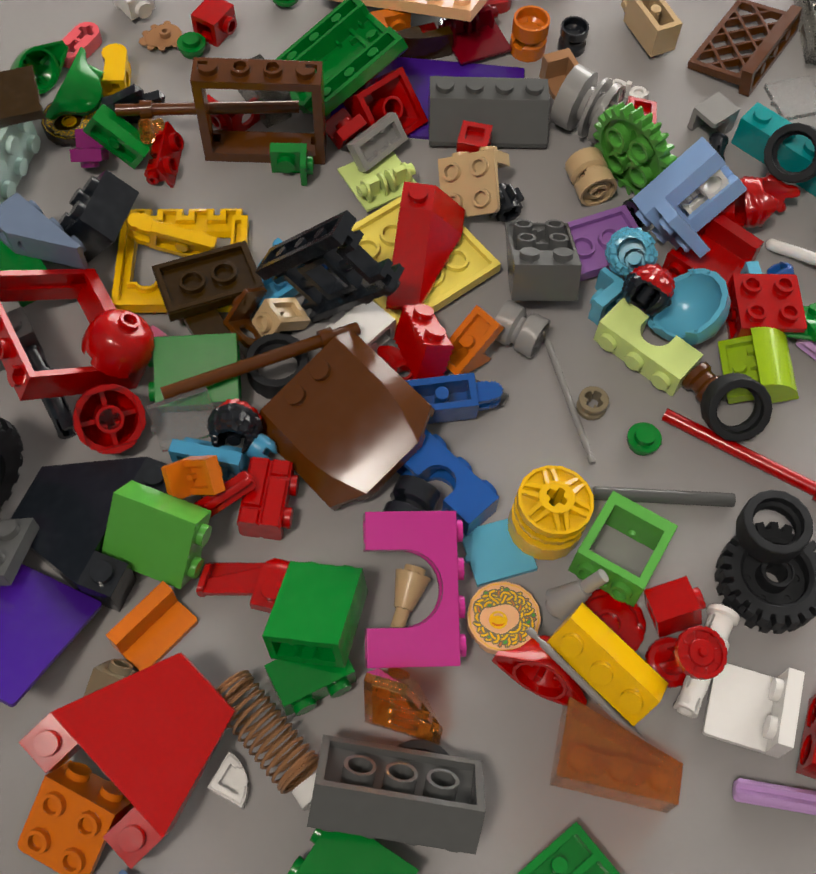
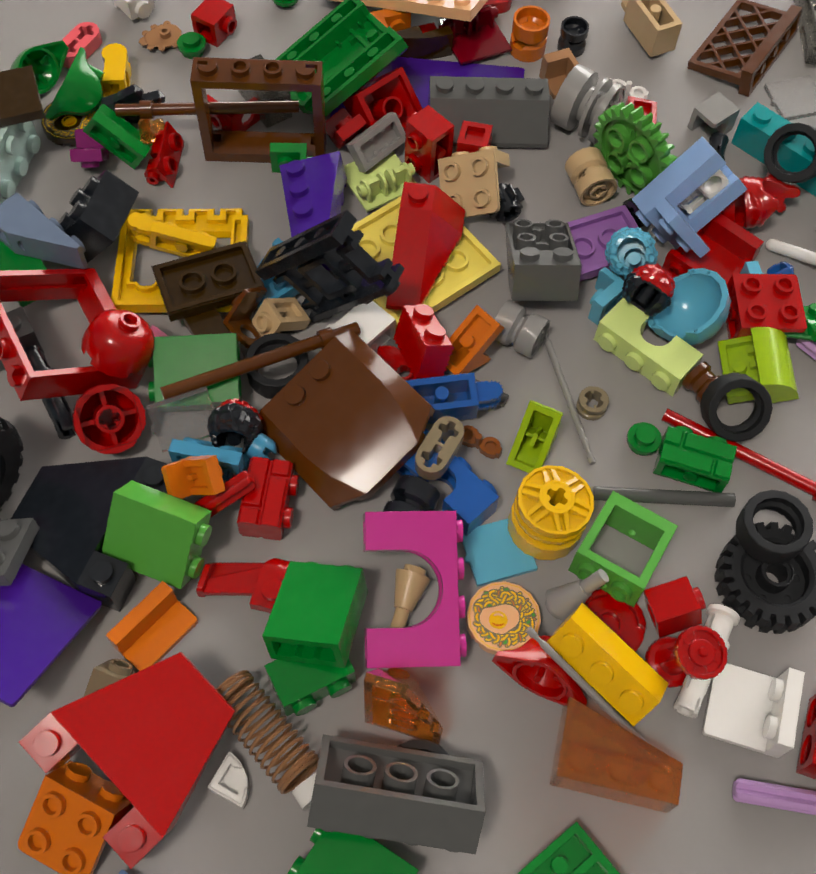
(313, 190): none -> dark purple wedge
(427, 140): none -> red brick
(433, 444): none -> dark tan beam
(488, 446): none -> dark orange piece
(534, 437): none -> lime slope
(695, 459): none -> green brick

